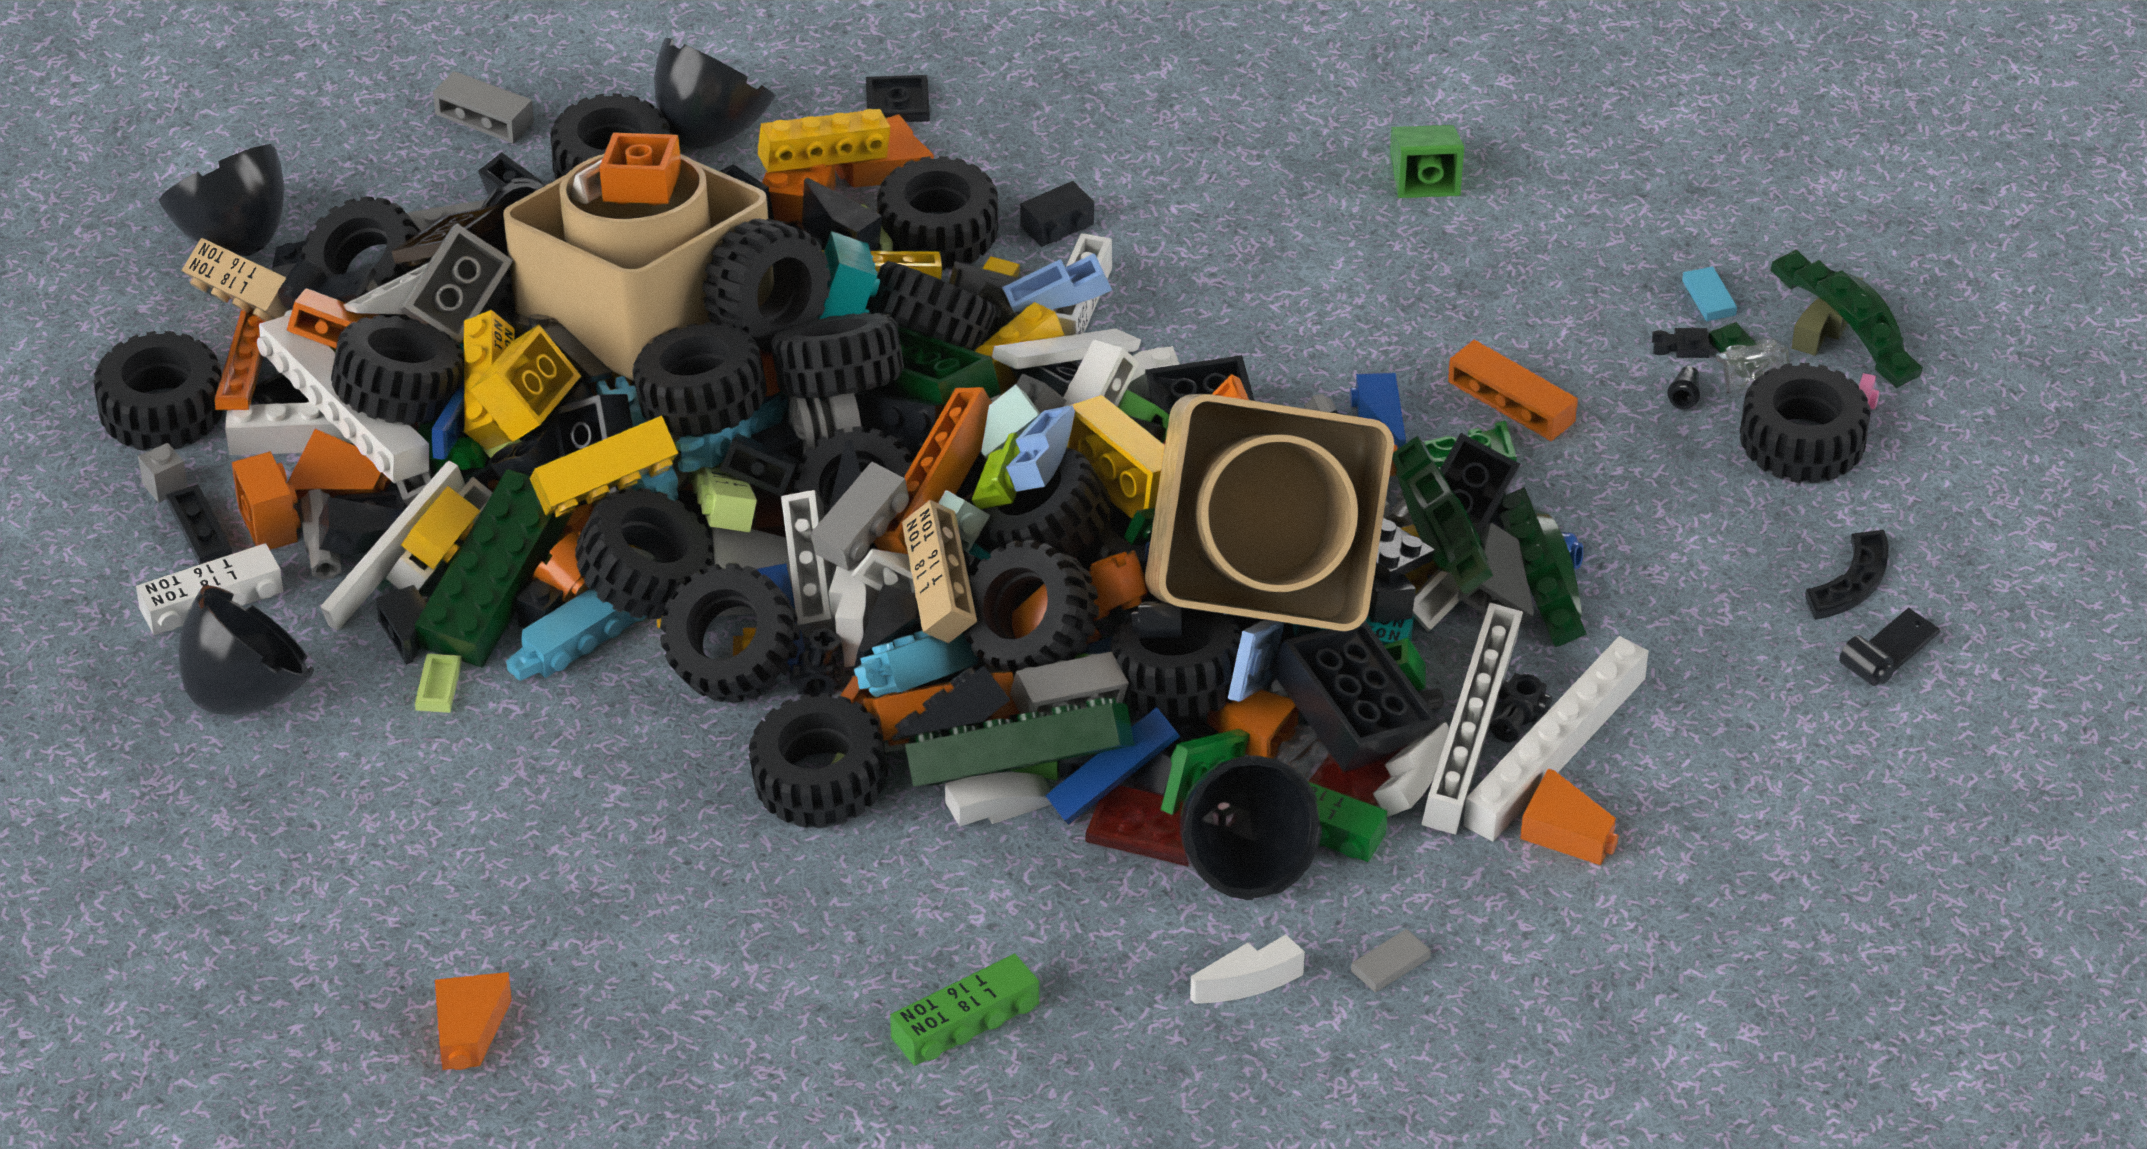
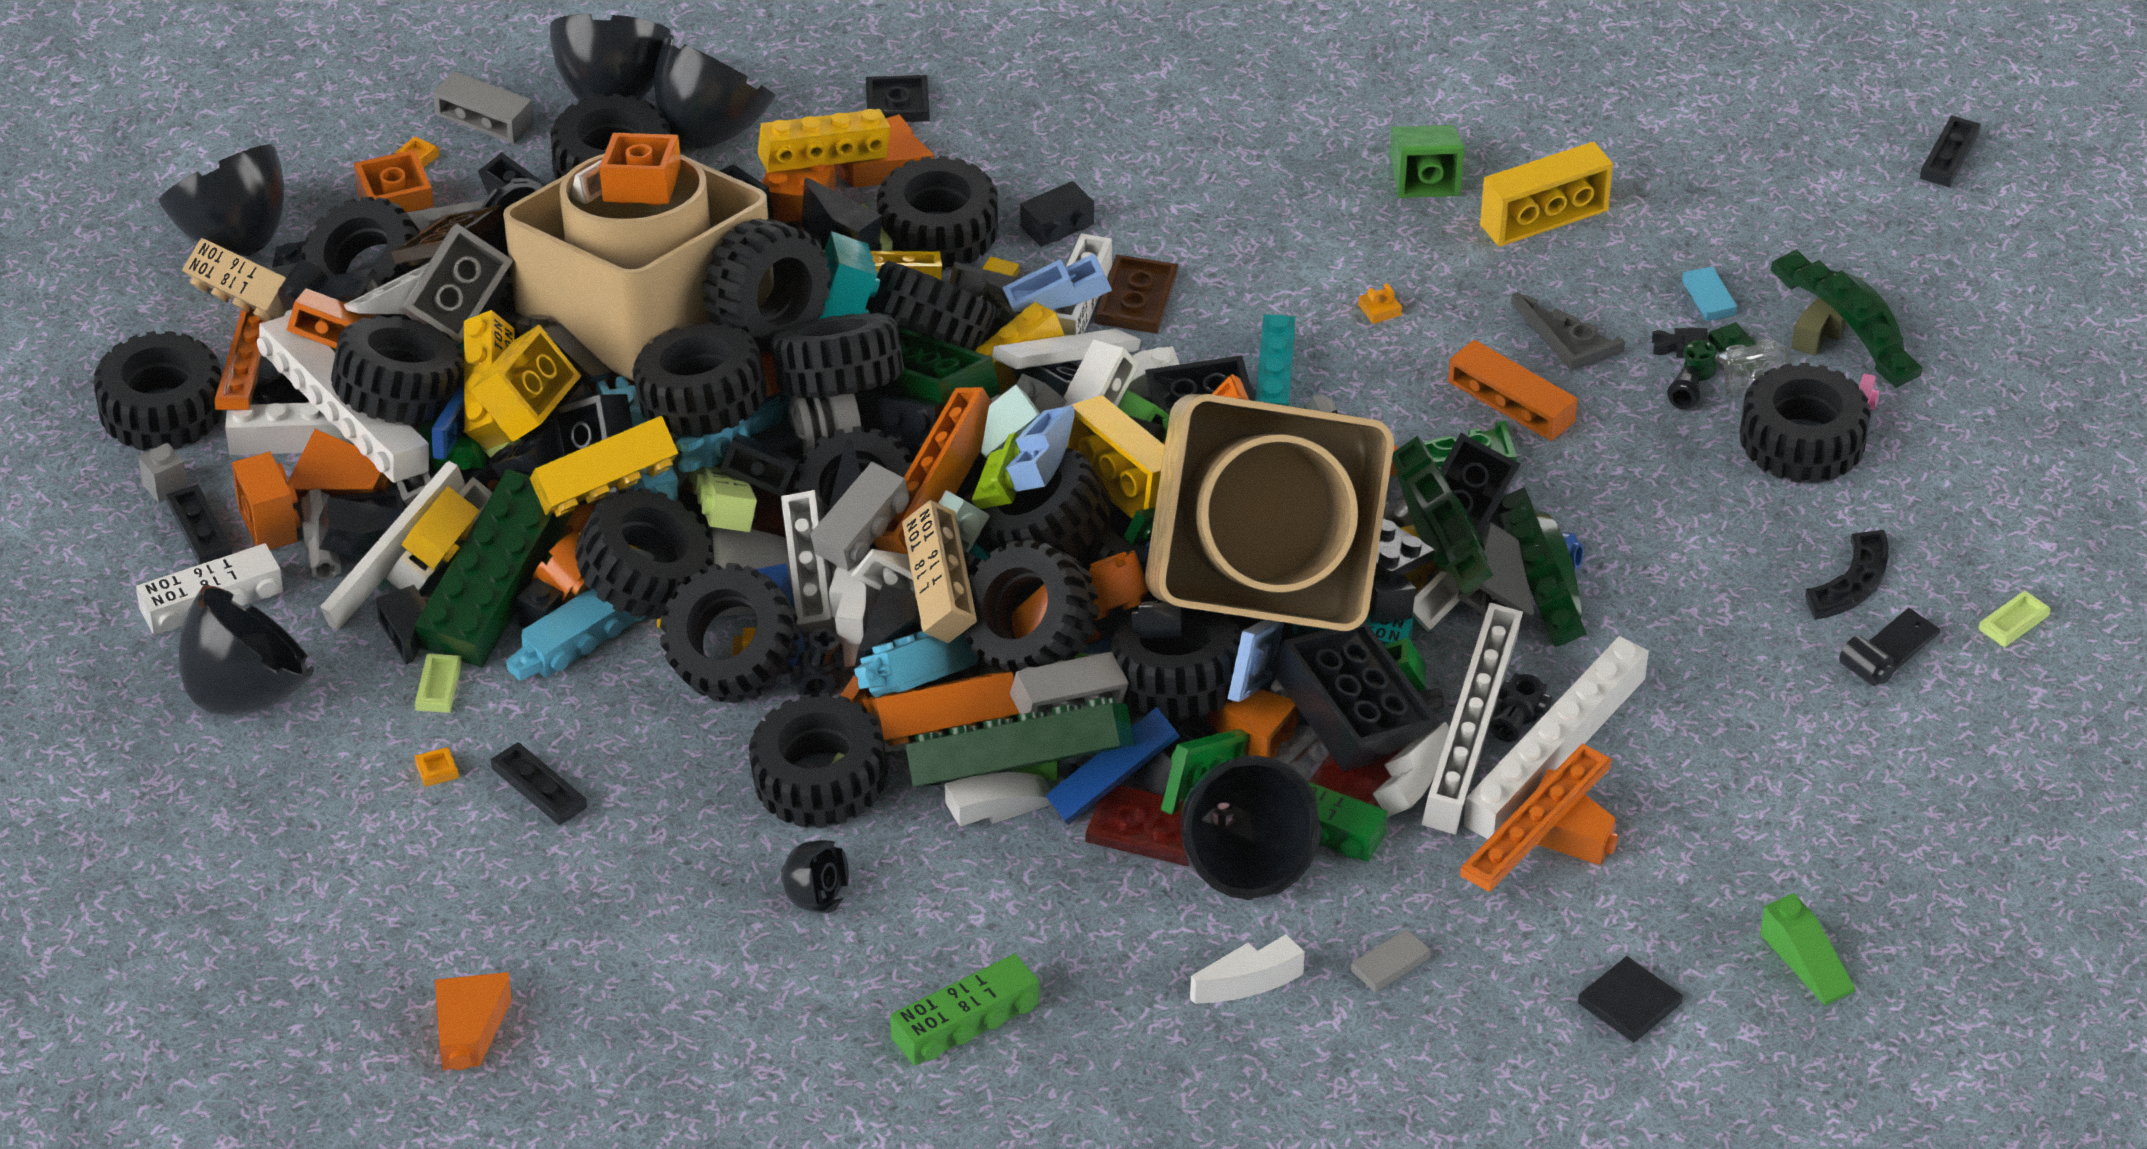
(395, 178): none -> orange brick
(426, 151): none -> light orange tile
(436, 766): none -> light orange tile
(538, 783): none -> black plate
(607, 54): none -> black piece
(813, 869): none -> black cylinder
(969, 703): black slope -> none
(1137, 294): none -> reddish brown tile
(1276, 359): none -> teal brick
(1378, 399): blue slope -> none
(1380, 304): none -> light orange tile
(1535, 817): none -> orange tile
(1546, 193): none -> yellow brick
(1566, 335): none -> dark grey wing
(1630, 999): none -> black tile
(1702, 356): none -> dark green wheel
(1805, 948): none -> bright green slope
(1950, 151): none -> black plate
(2014, 618): none -> yellowish green tile

